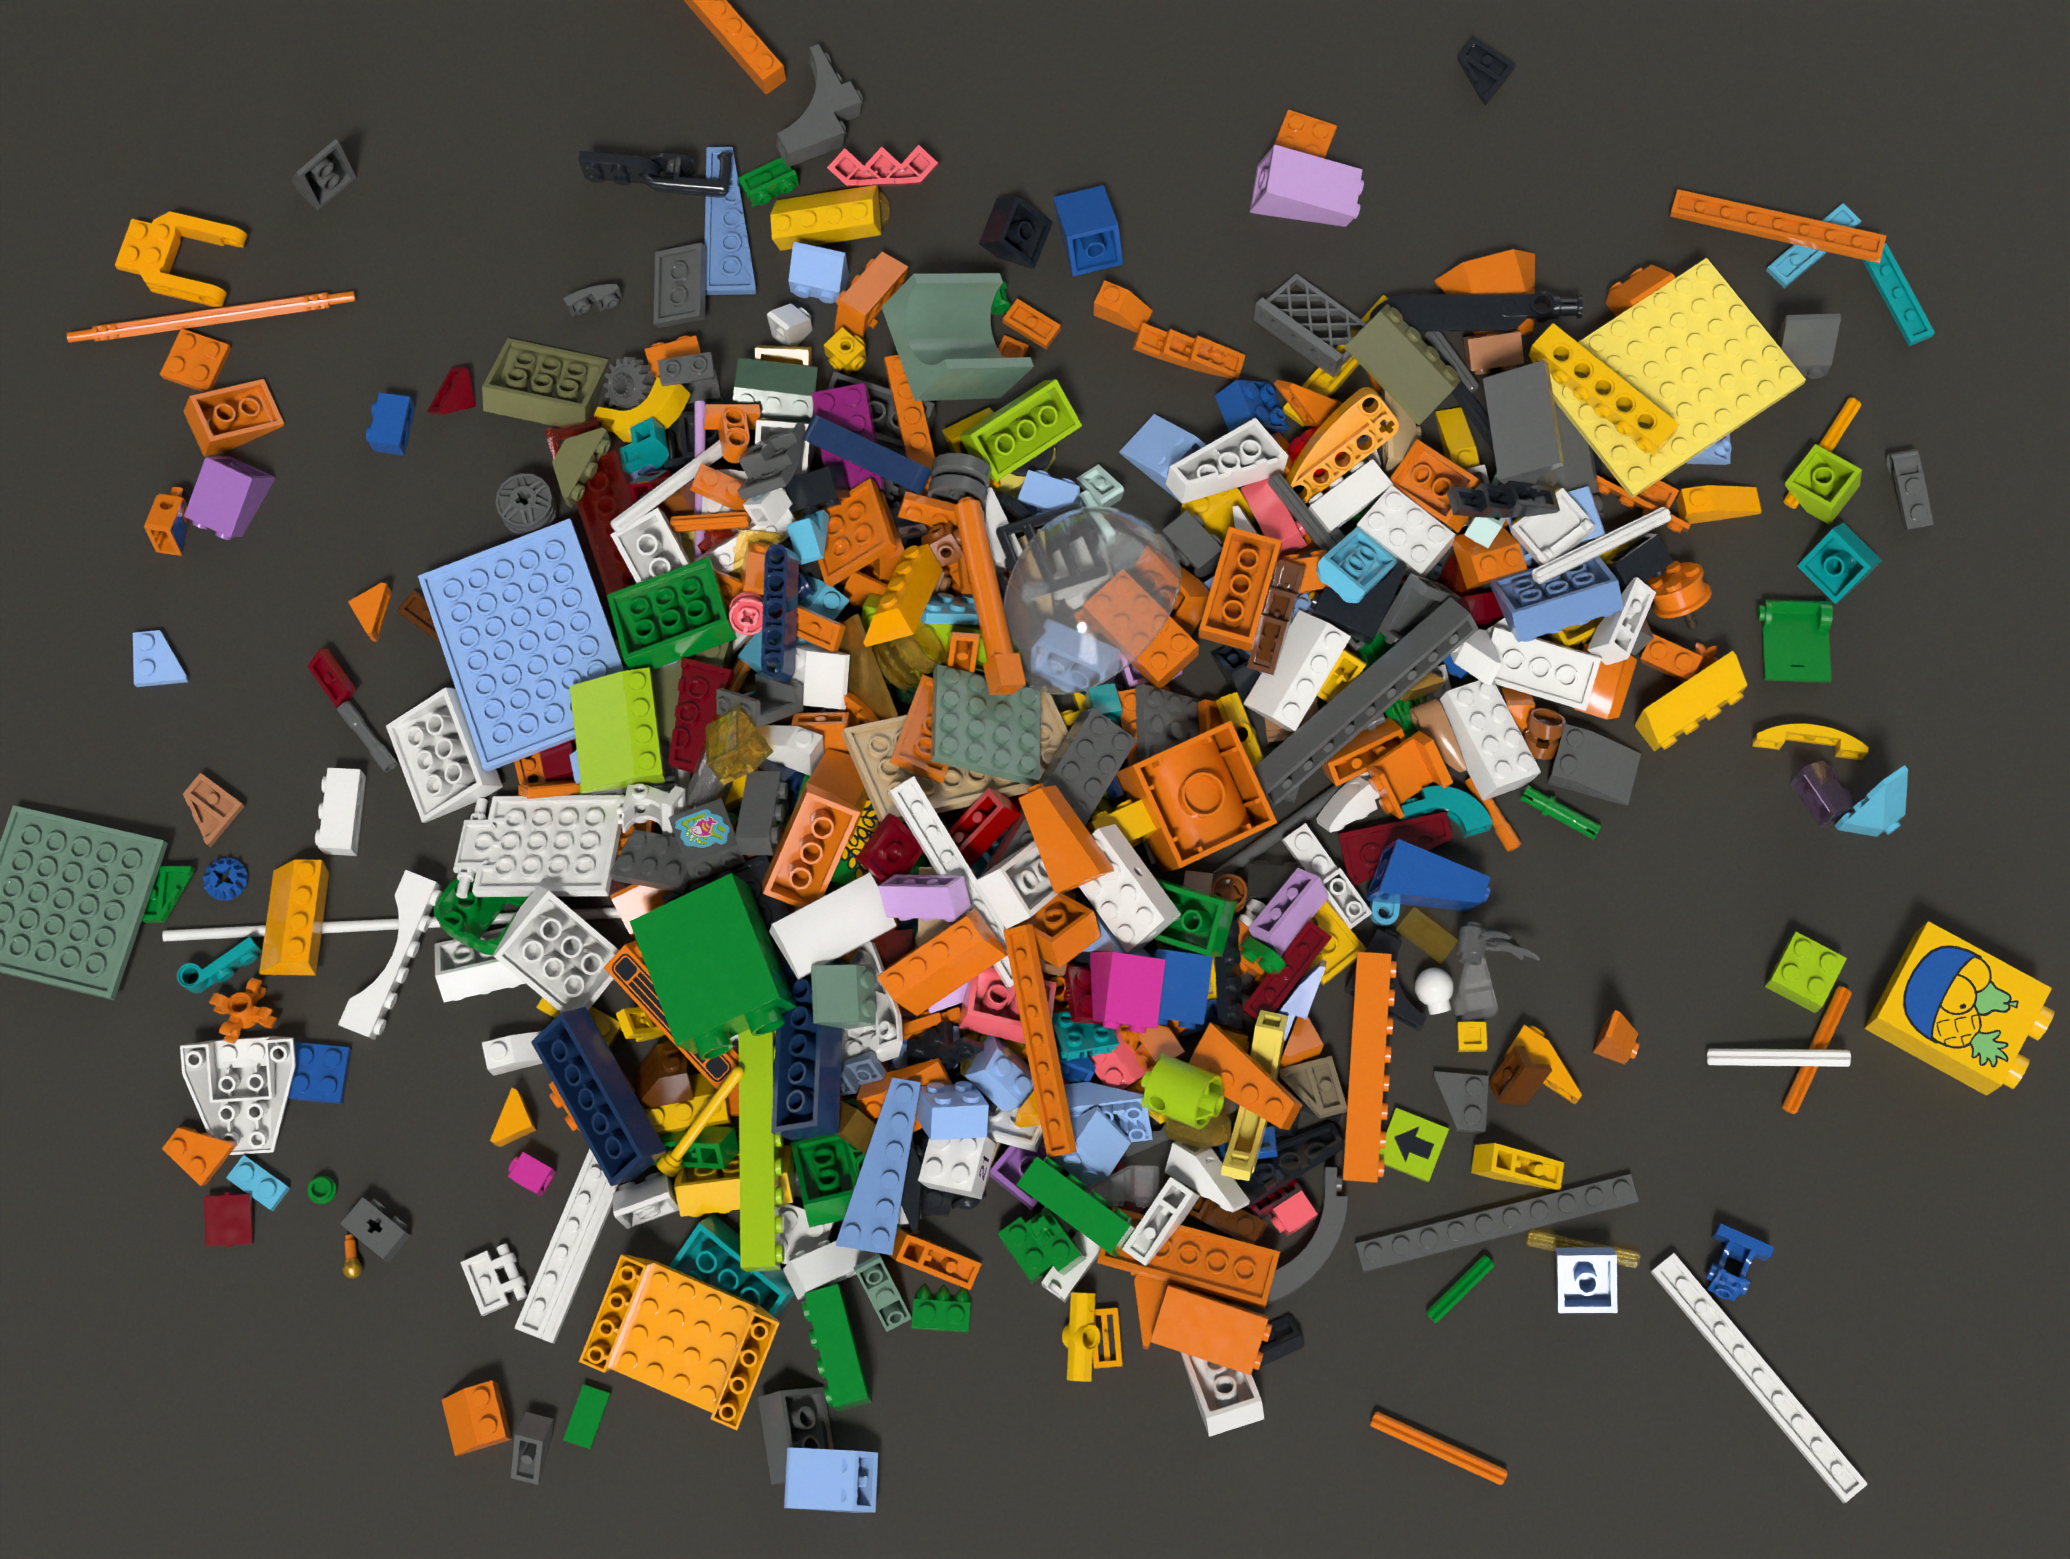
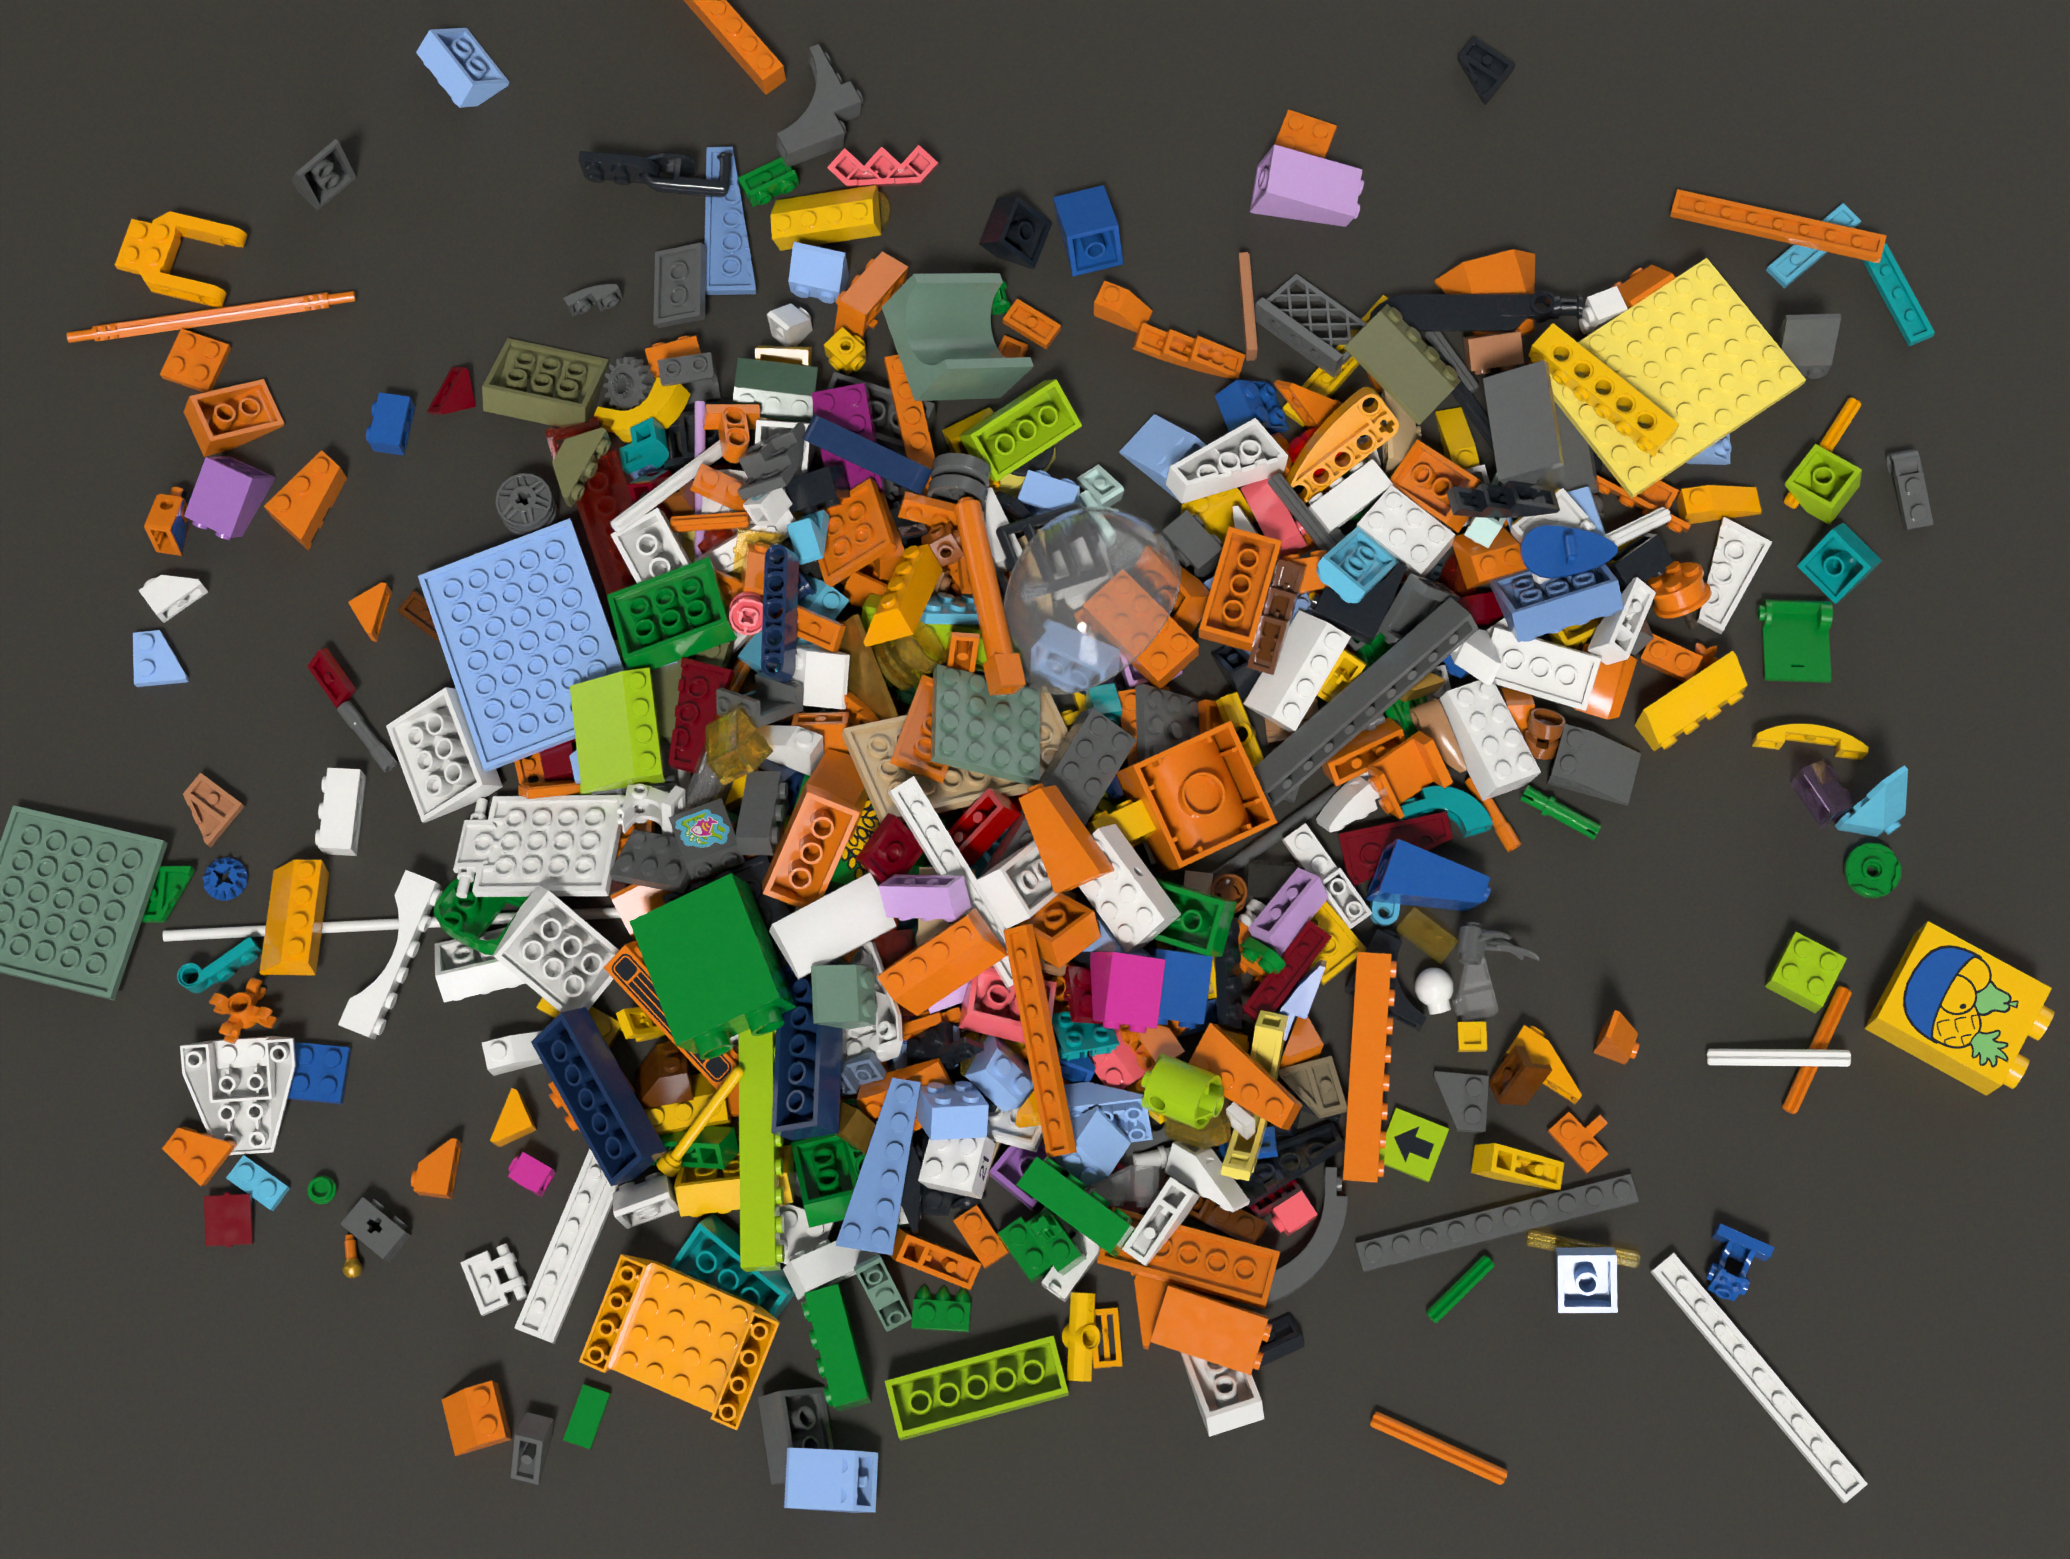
(171, 594): none -> white slope
(307, 497): none -> orange wedge
(438, 1171): none -> orange slope
(461, 66): none -> light blue slope
(976, 1388): none -> lime brick
(980, 1237): none -> orange plate
(1152, 1158): none -> white pin
(1241, 1120): none -> white plate
(1247, 306): none -> nougat tile
(1564, 551): none -> blue shield
(1579, 1141): none -> orange plate
(1601, 309): none -> white brick
(1731, 570): none -> white wing
(1882, 861): none -> green plate

